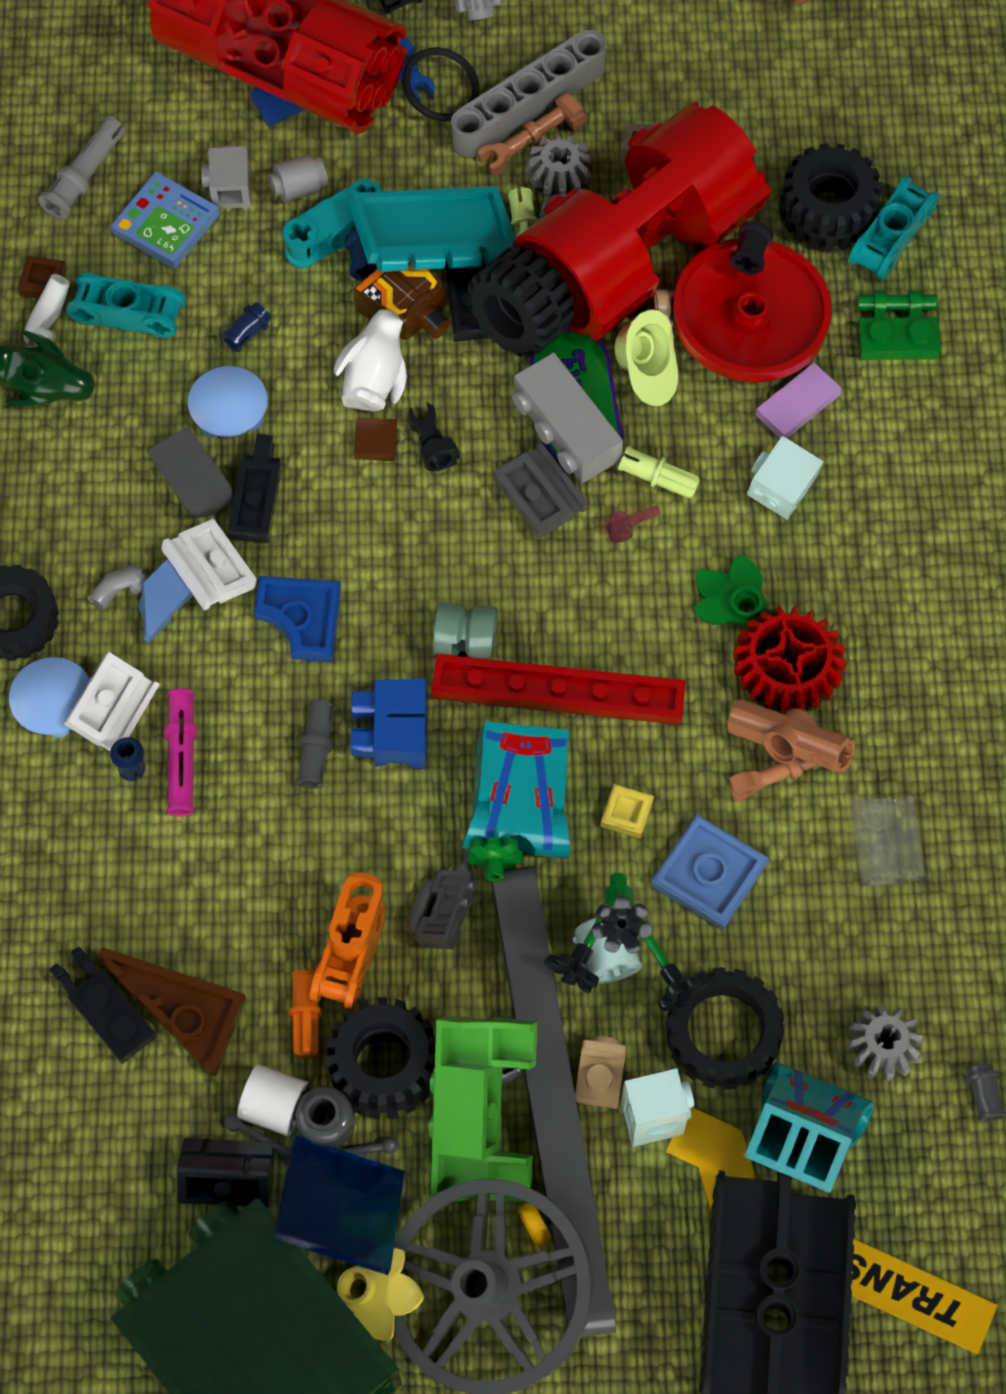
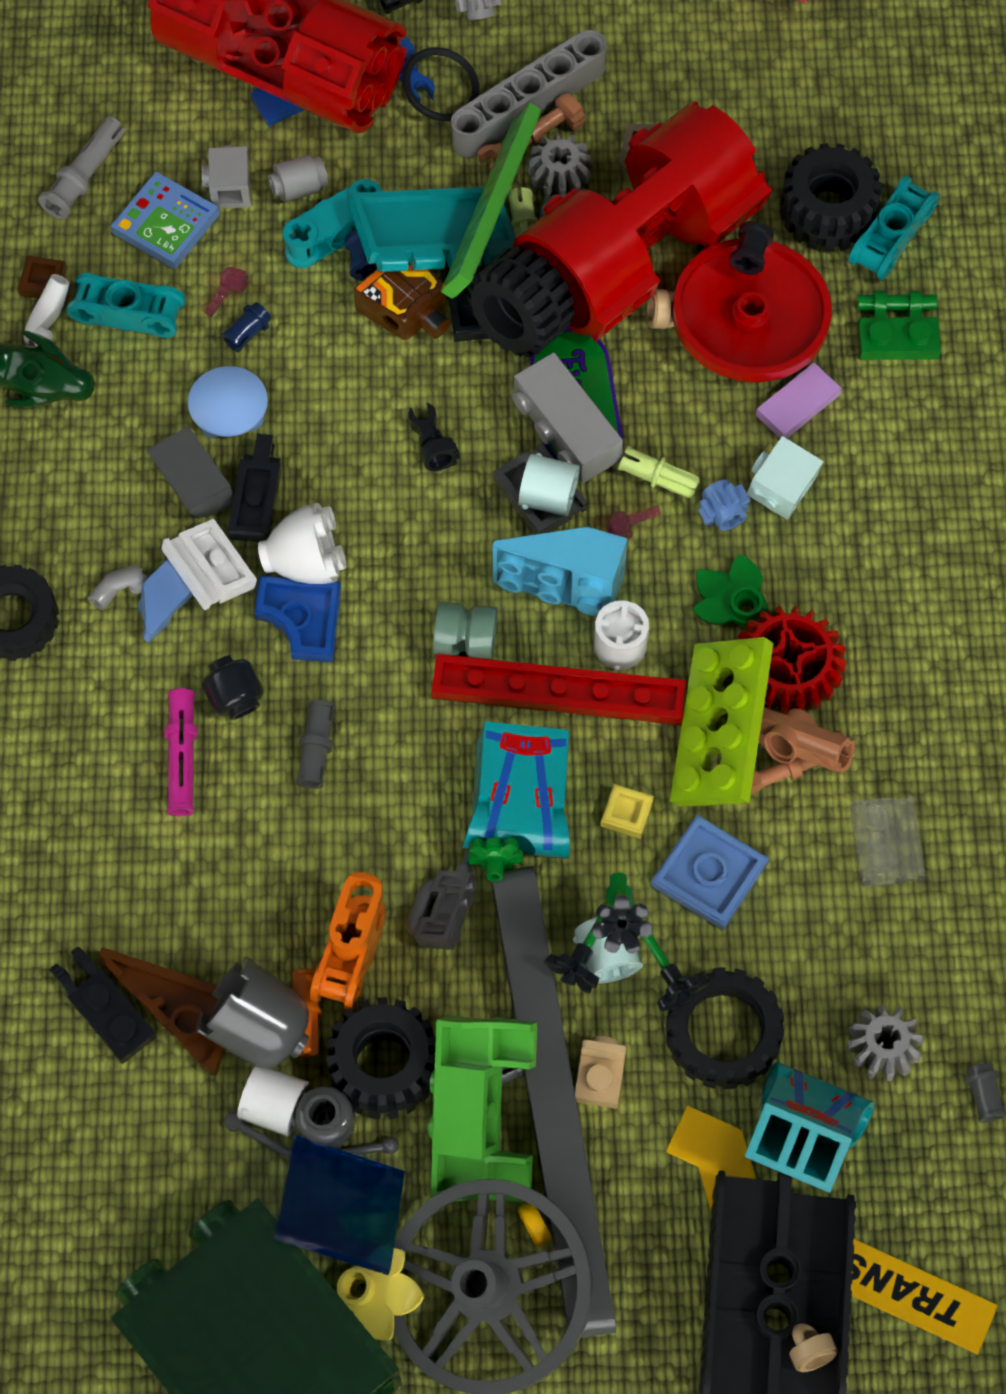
(46, 695): light blue dish -> none
(111, 702): white plate -> none
(133, 762): dark blue pin -> none
(225, 1170): black brick -> none
(231, 279): none -> clear pink hand
(232, 687): none -> black head
(256, 1016): none -> dark grey cylinder
(304, 547): none -> white piece
(373, 364): white animal -> none
(375, 439): reddish brown tile -> none
(399, 722): blue hips -> none
(491, 201): none -> bright green tile
(548, 485): none -> light aqua piece
(564, 567): none -> medium azure slope
(621, 635): none -> white piece
(649, 356): yellowish green piece -> none
(656, 1107): light aqua brick -> none
(724, 505): none -> medium blue gear
(737, 739): none -> lime plate
(813, 1351): none -> tan tile

